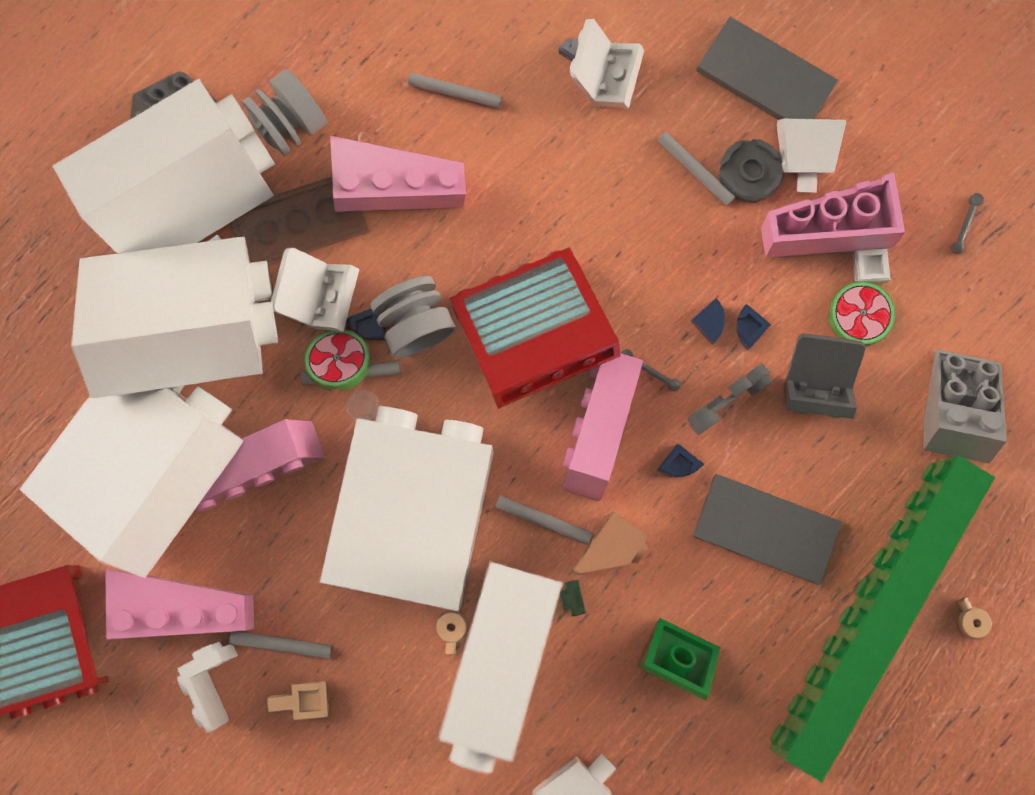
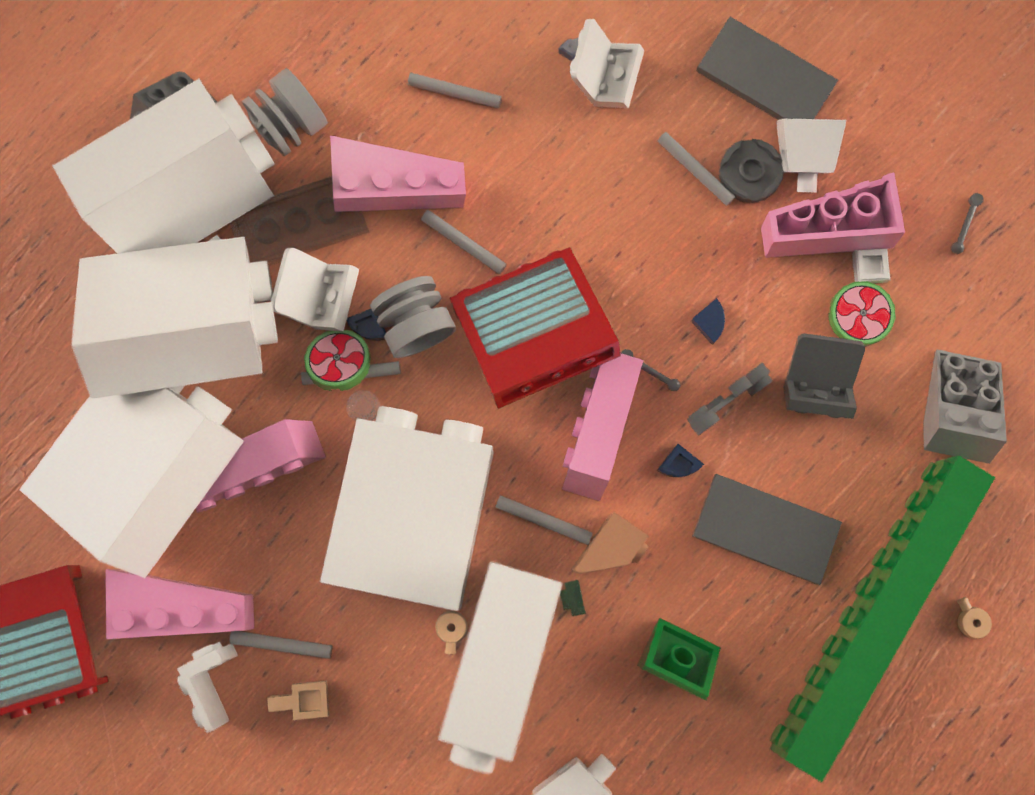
(463, 241): none -> light grey bar
(750, 326): dark blue tile -> none

